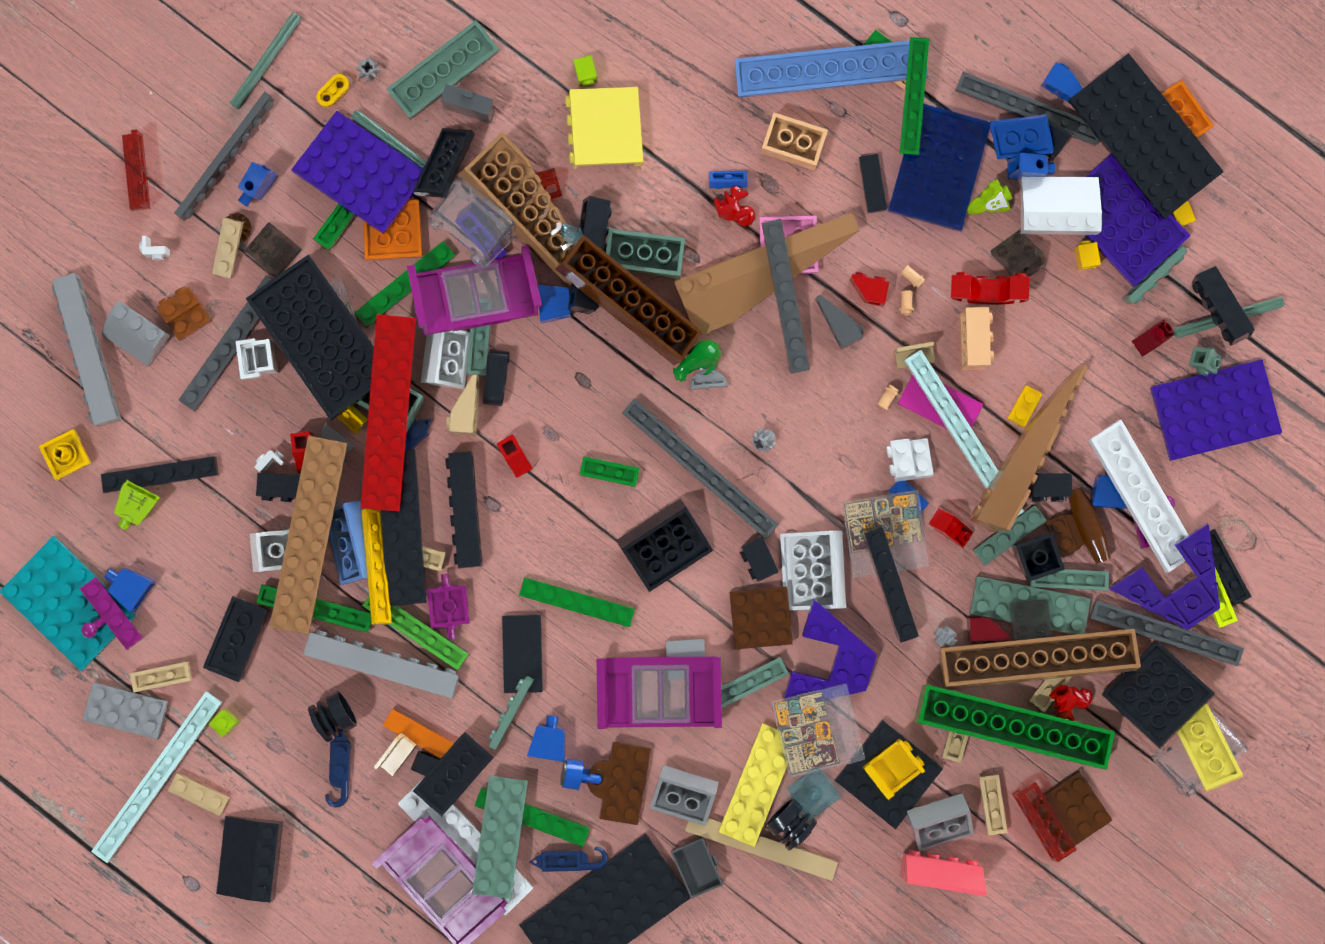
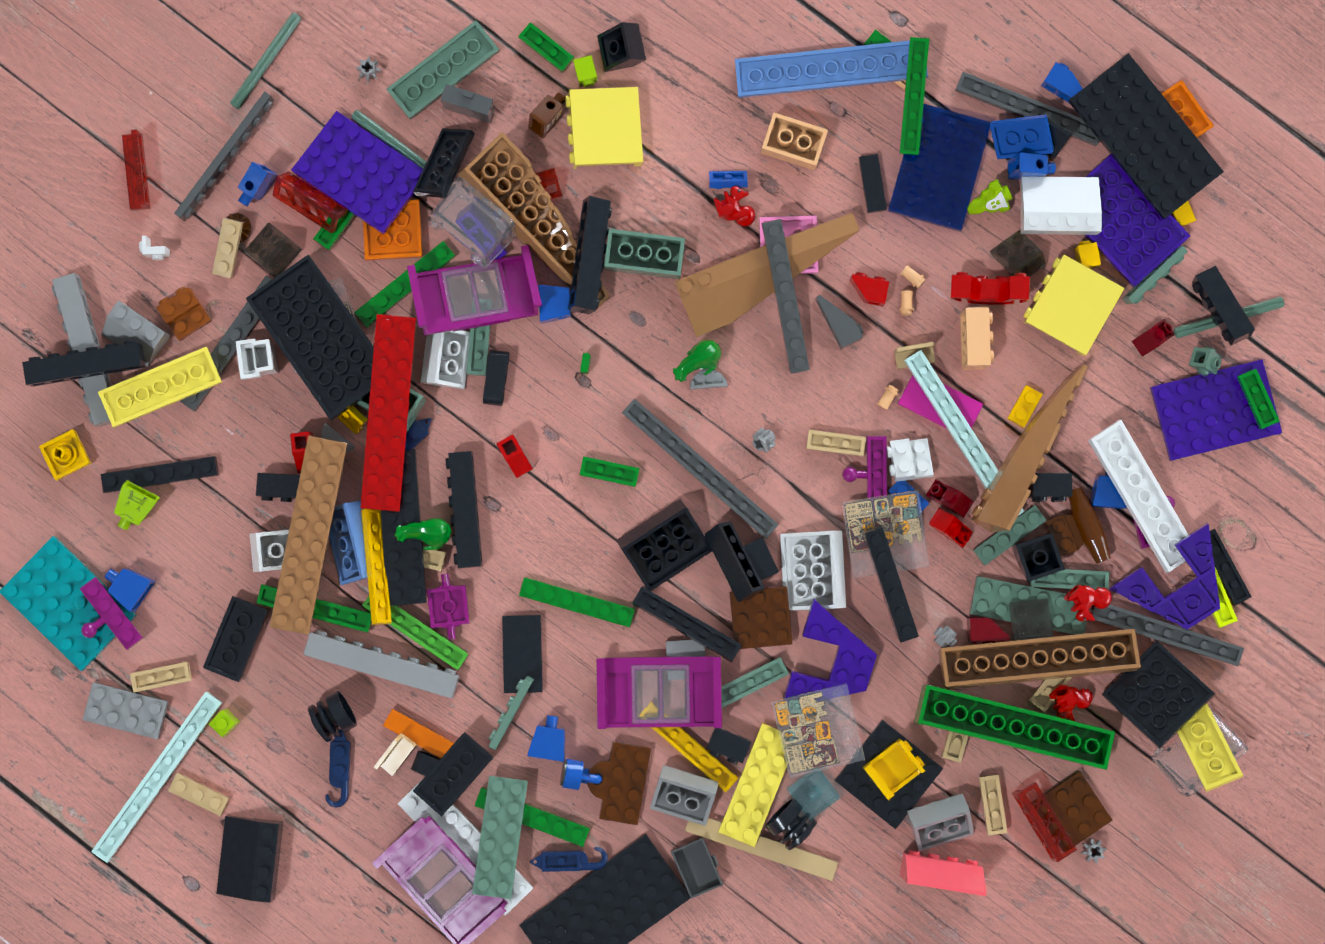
(83, 364): none -> black brick
(160, 387): none -> light yellow plate
(268, 459): white bracket -> none
(309, 197): none -> clear red fence
(331, 89): yellow plate -> none
(432, 531): none -> green piece
(465, 412): tan slope -> none
(546, 47): none -> green plate
(546, 114): none -> reddish brown torso
(570, 233): clear light blue plate -> none
(585, 364): none -> green tile
(621, 46): none -> black slope
(628, 300): reddish brown brick -> none
(686, 624): none -> black plate
(698, 756): none -> yellow tile
(729, 745): none -> black brick
(734, 561): none -> black brick
(835, 443): none -> tan plate
(876, 467): none -> magenta plate
(949, 498): none -> dark red slope
(1073, 304): none -> light yellow panel
(1085, 597): none -> red animal
(1099, 854): none -> light grey gear
(1258, 399): none -> green plate

